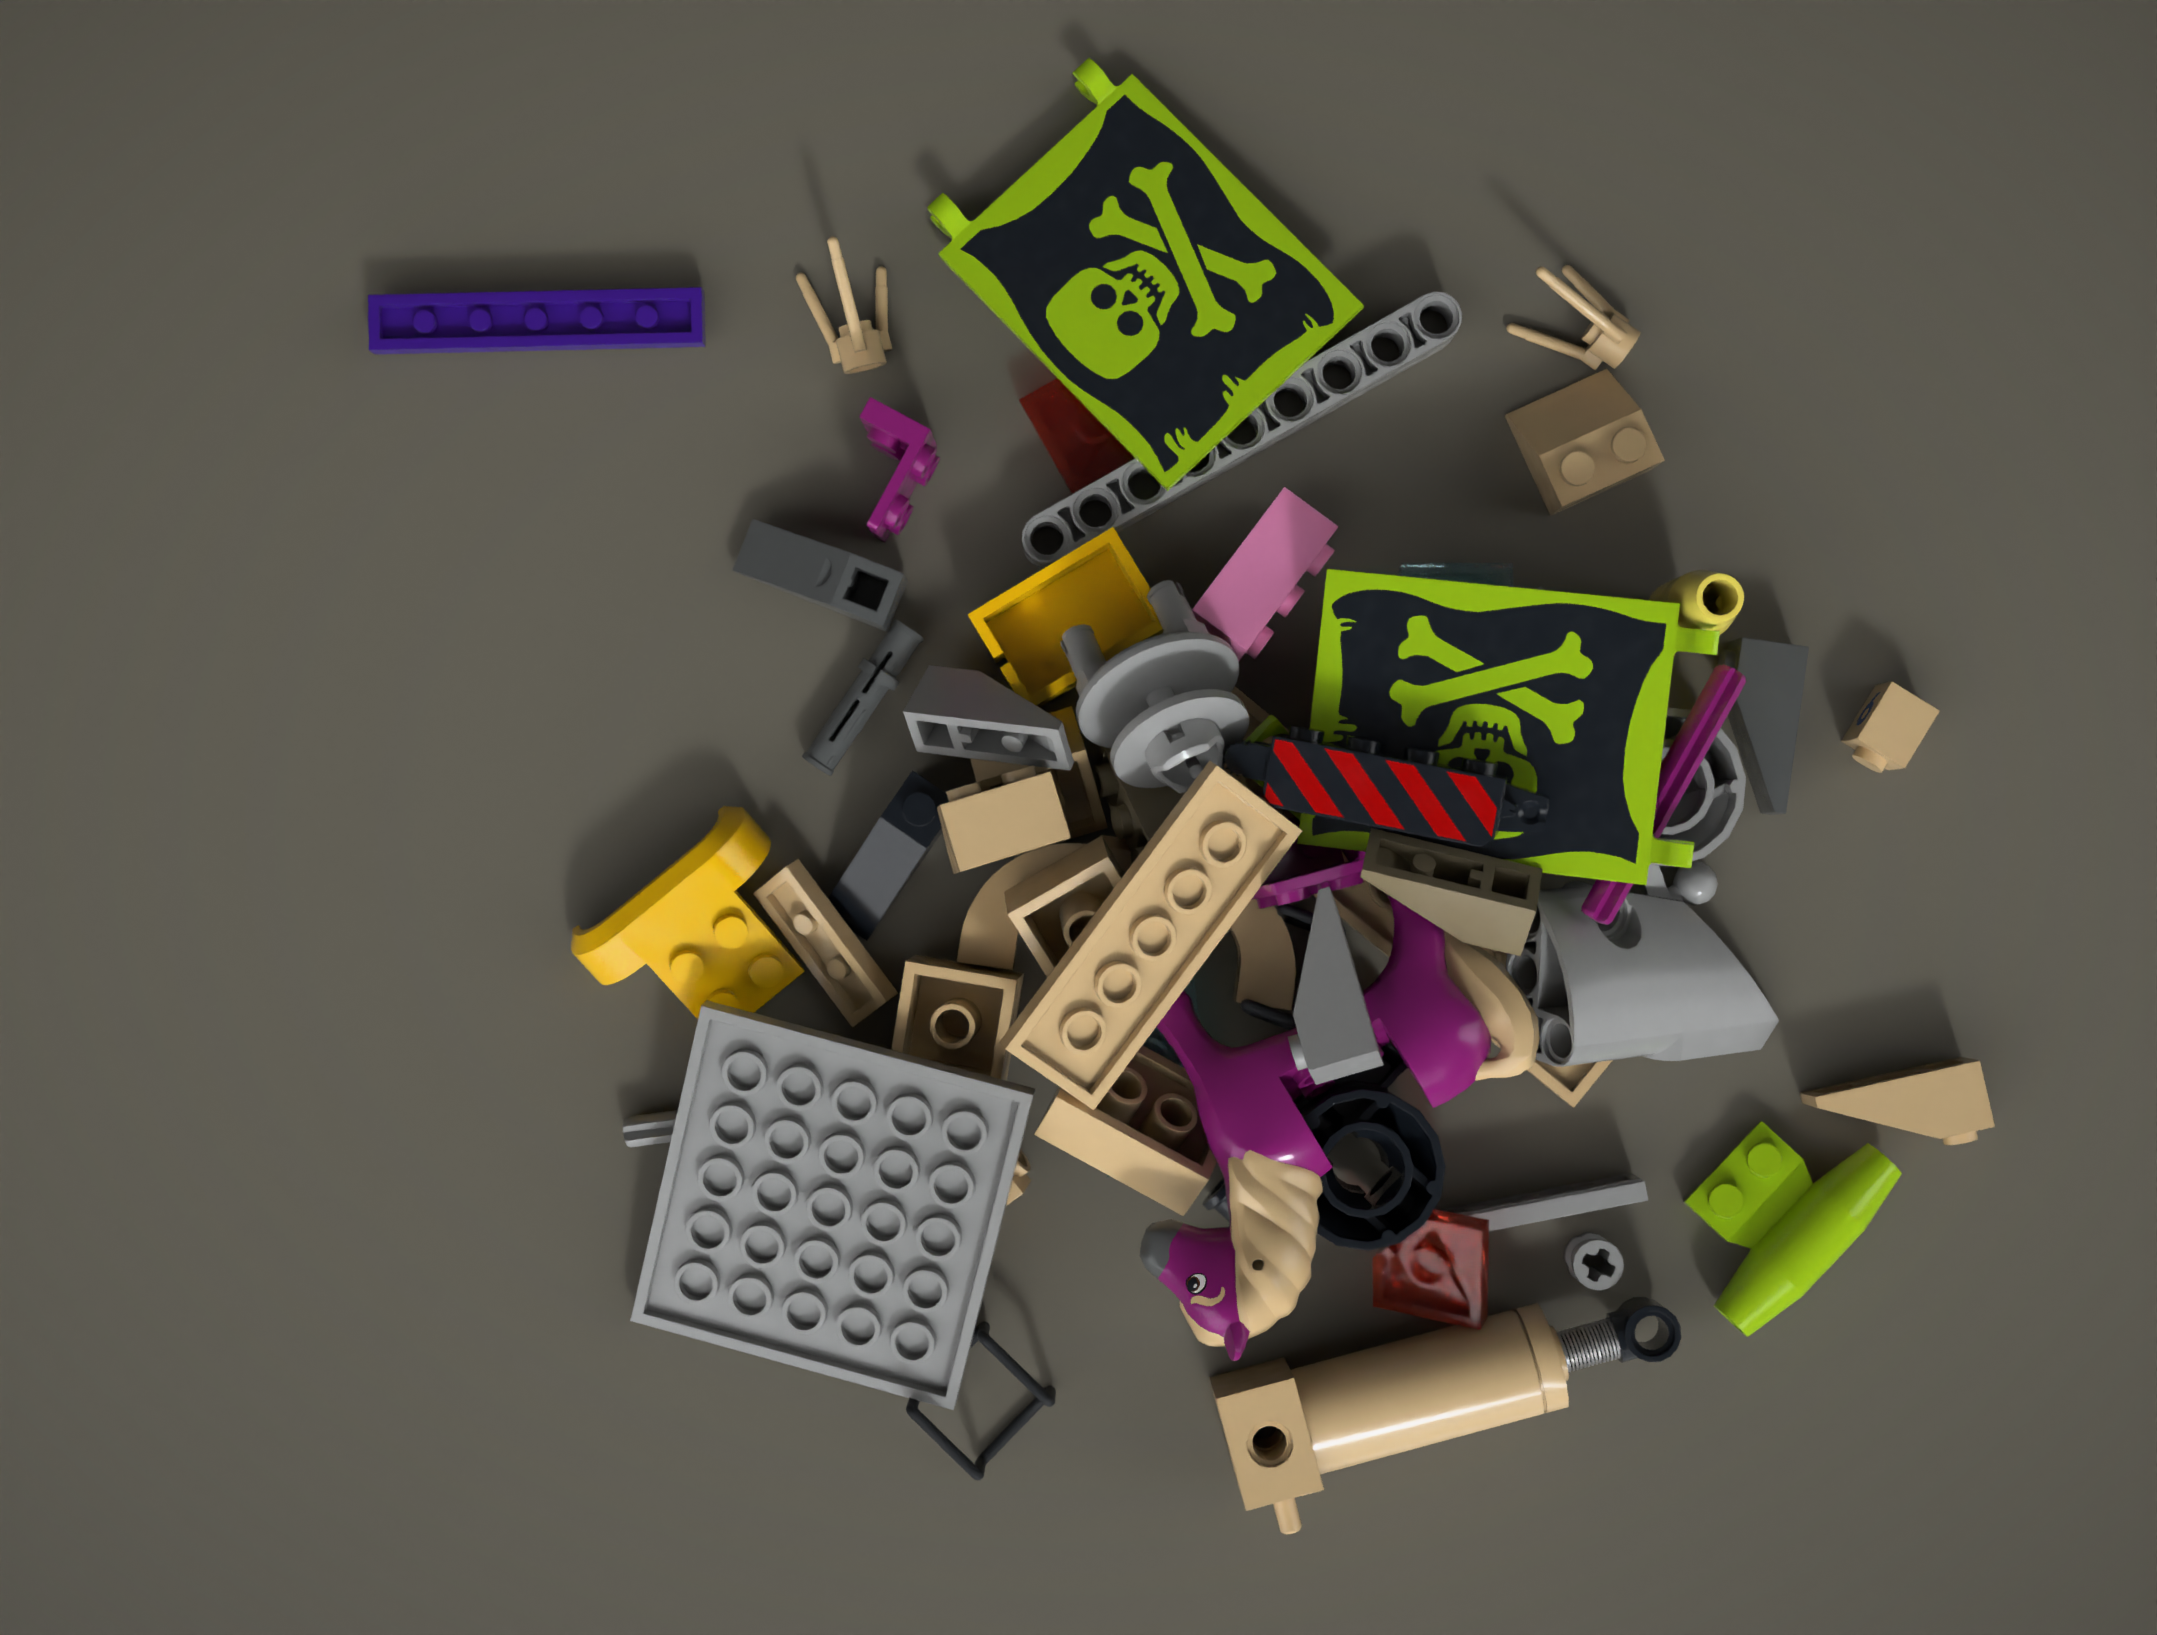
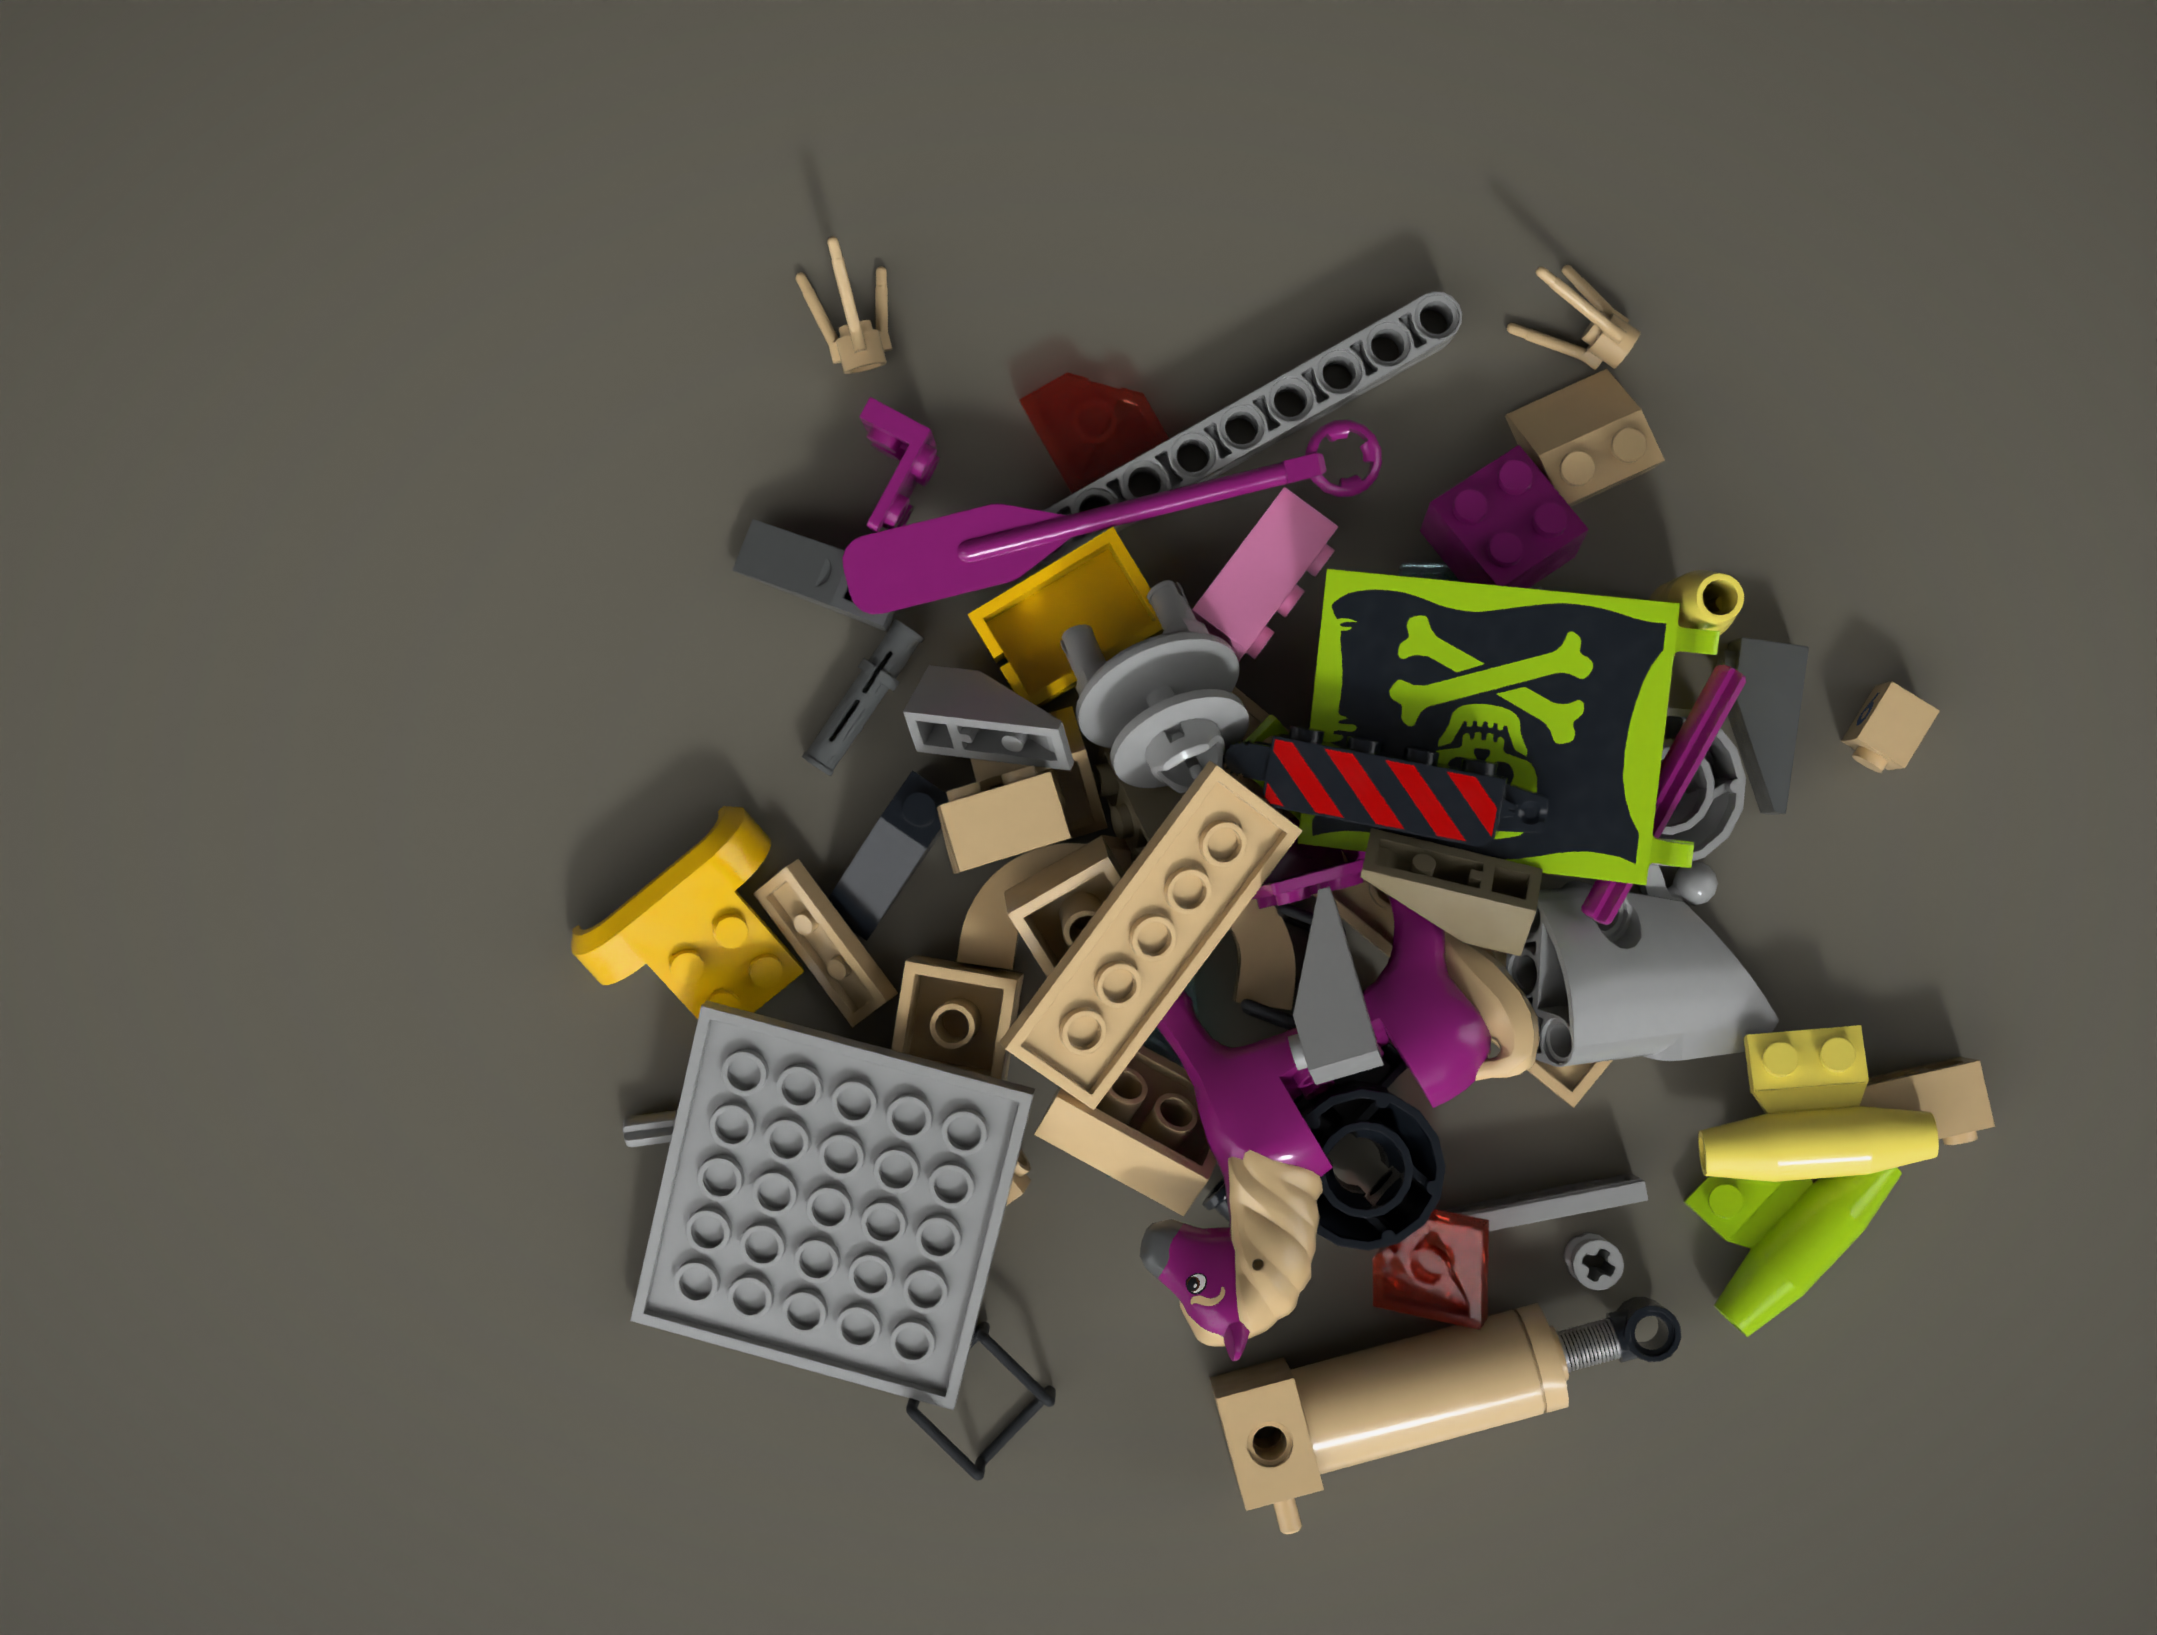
(536, 320): dark purple plate -> none
(1006, 541): none -> magenta piece
(1147, 278): flag -> none
(1504, 525): none -> magenta brick
(1813, 1114): none -> light yellow plate

